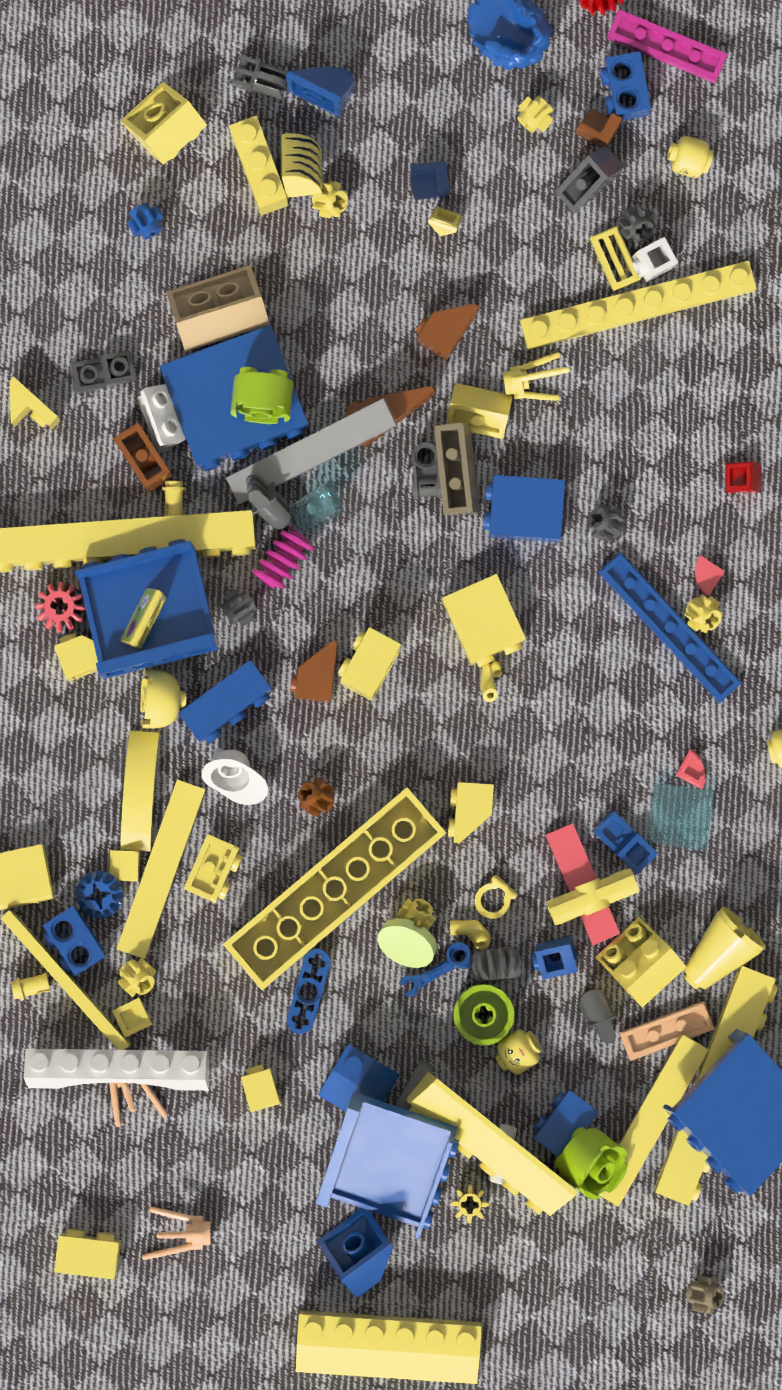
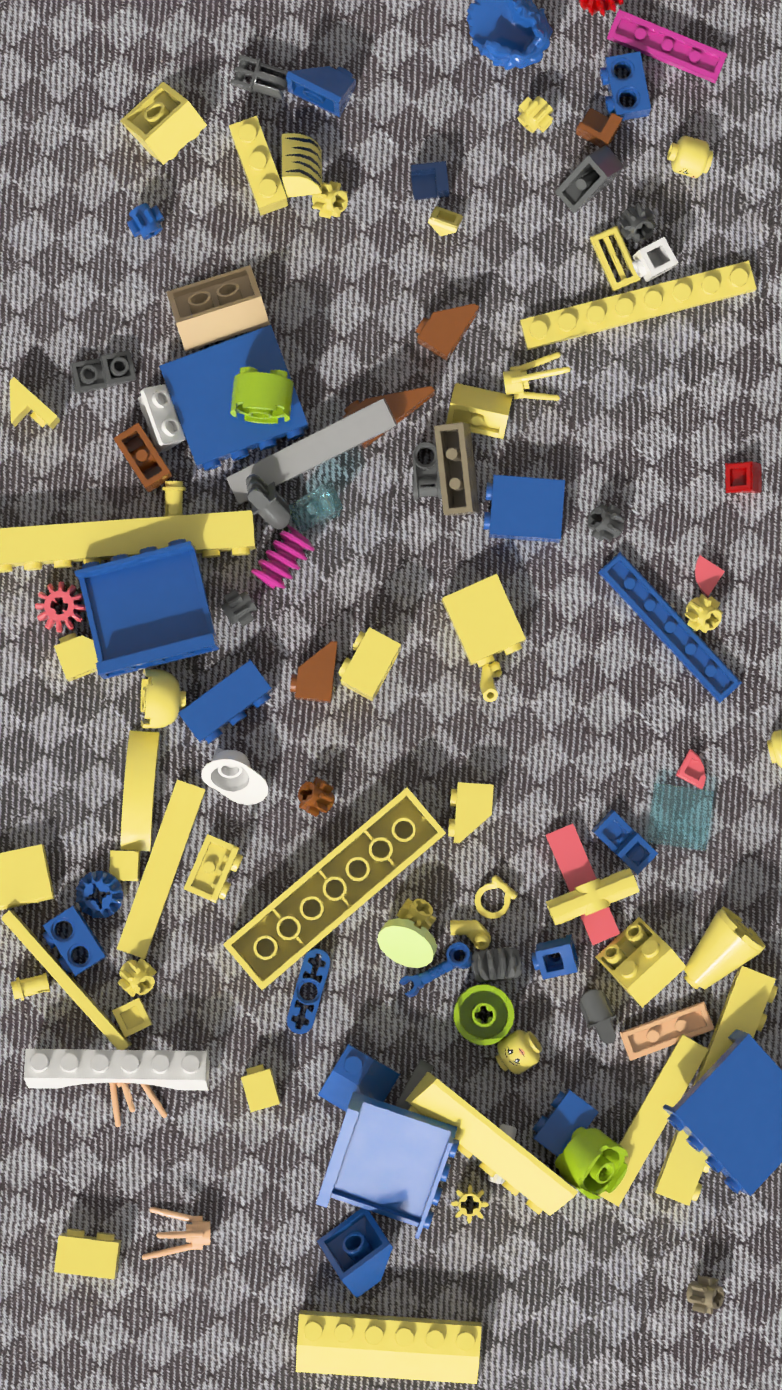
(143, 618): light yellow slope -> none

